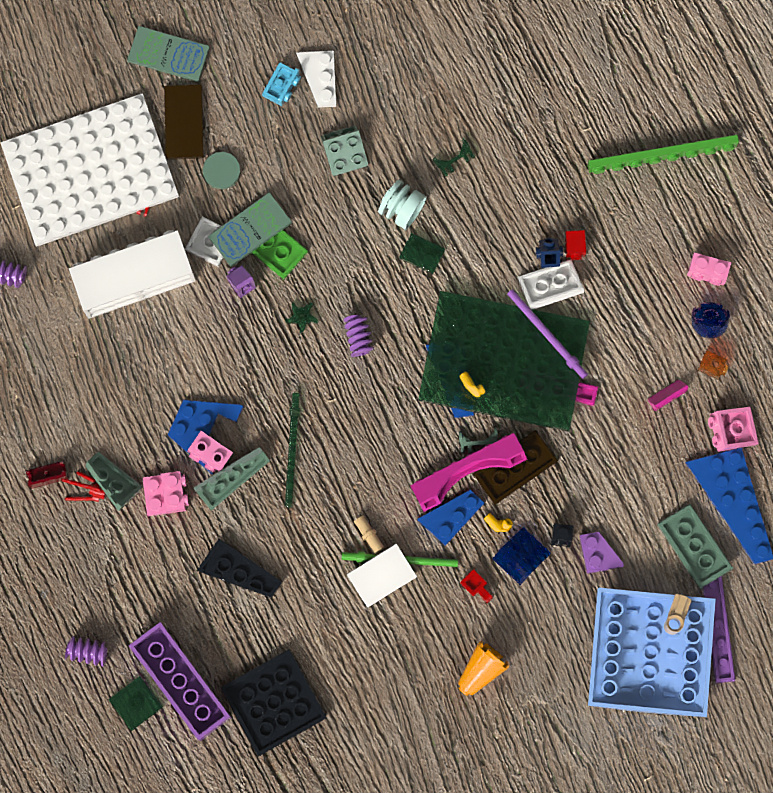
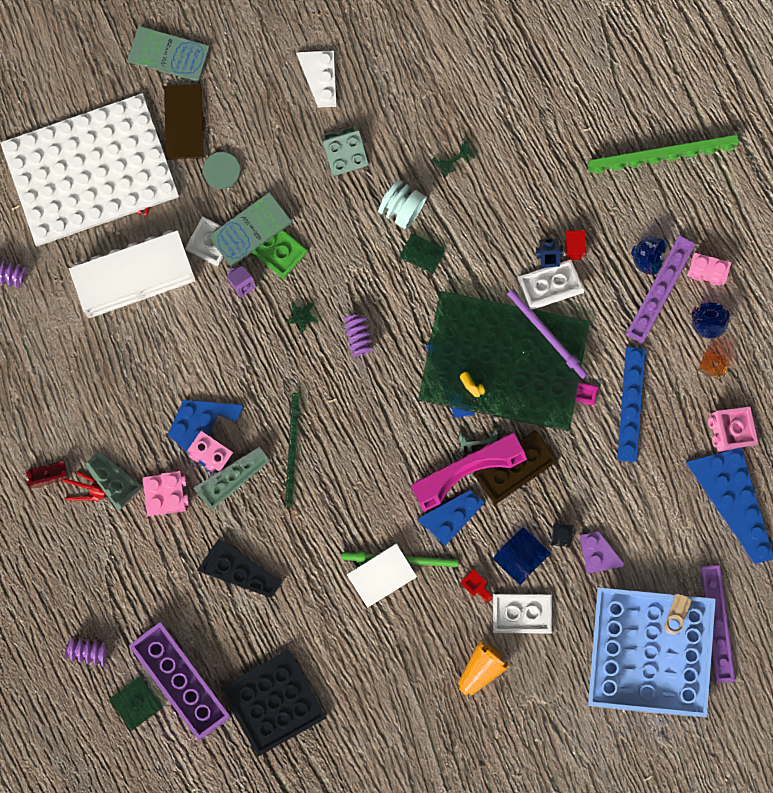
(281, 83): medium azure bracket -> none
(369, 534): tan pin -> none
(498, 525): yellow arm -> none
(522, 613): none -> white tile
(631, 404): none -> blue plate
(648, 254): none -> clear blue cylinder
(660, 289): none -> medium lavender plate
(667, 394): dark pink slope -> none
(695, 546): sand green tile -> none

